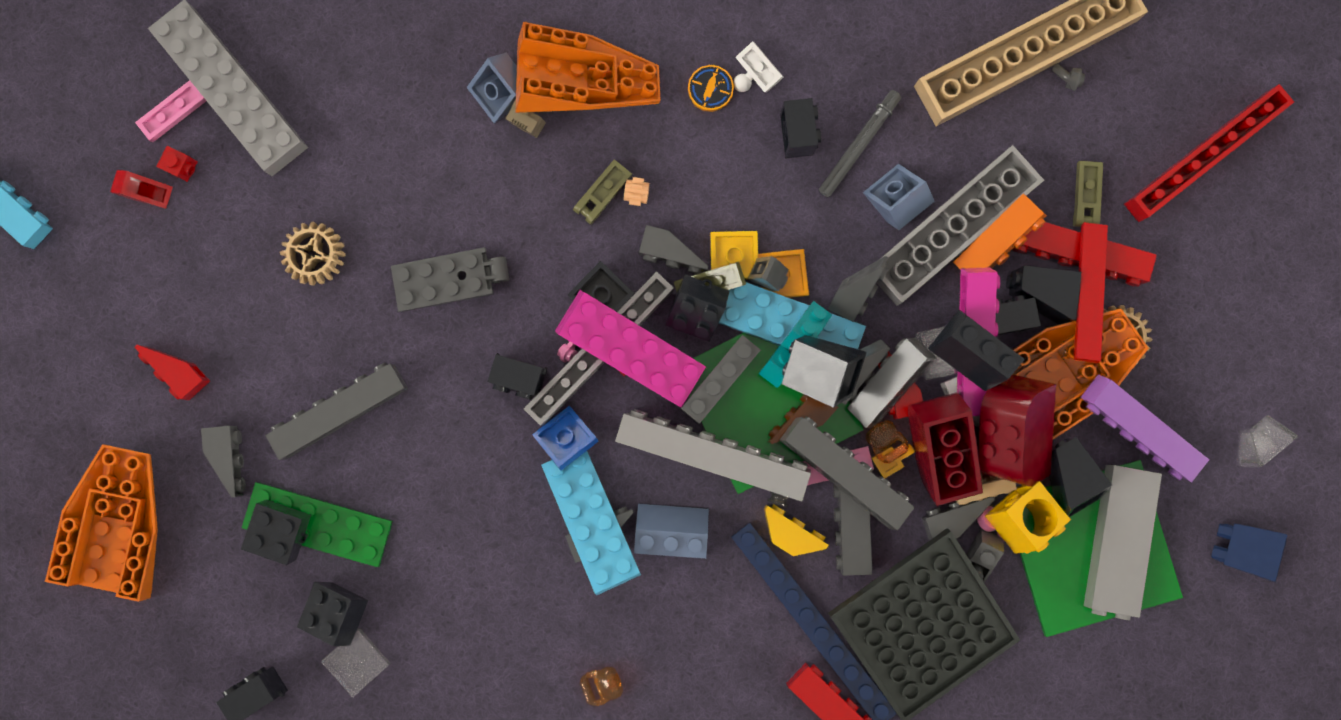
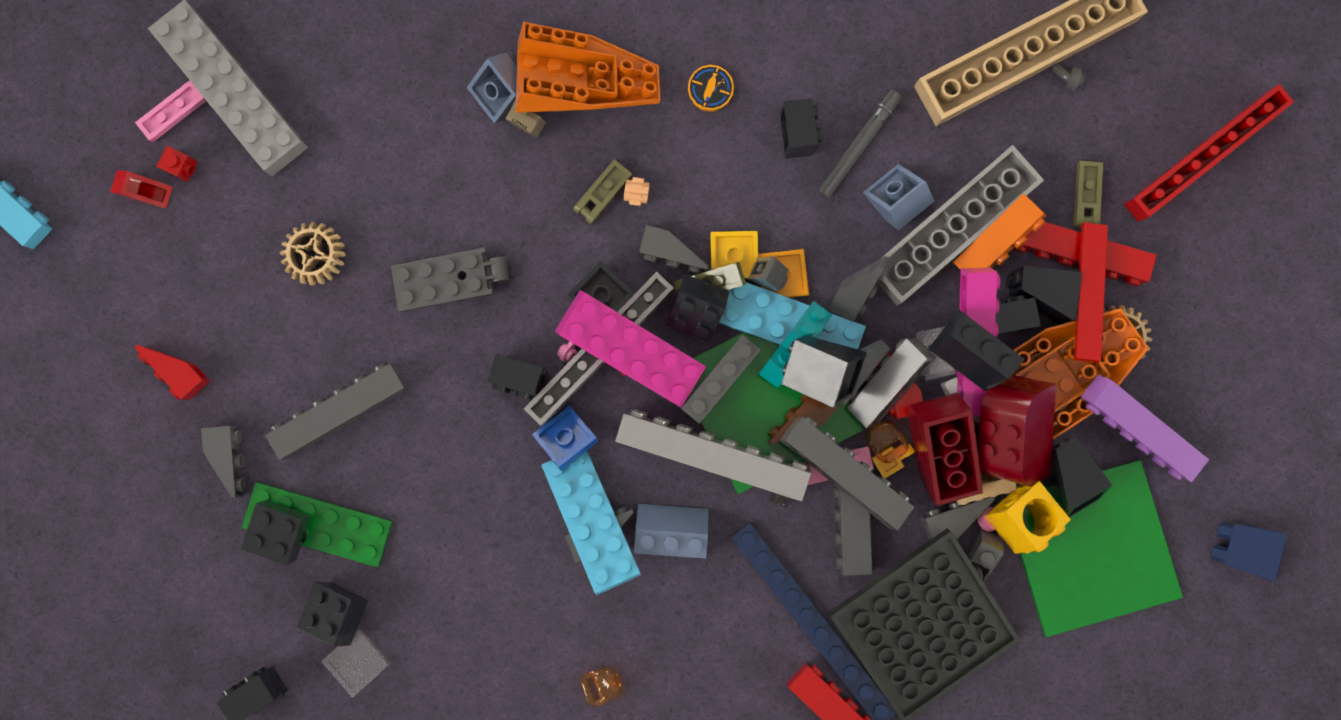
(109, 527): orange wedge -> none
(757, 68): white plate -> none
(790, 533): yellow slope -> none
(1122, 542): light grey brick -> none
(1263, 442): clear slope -> none

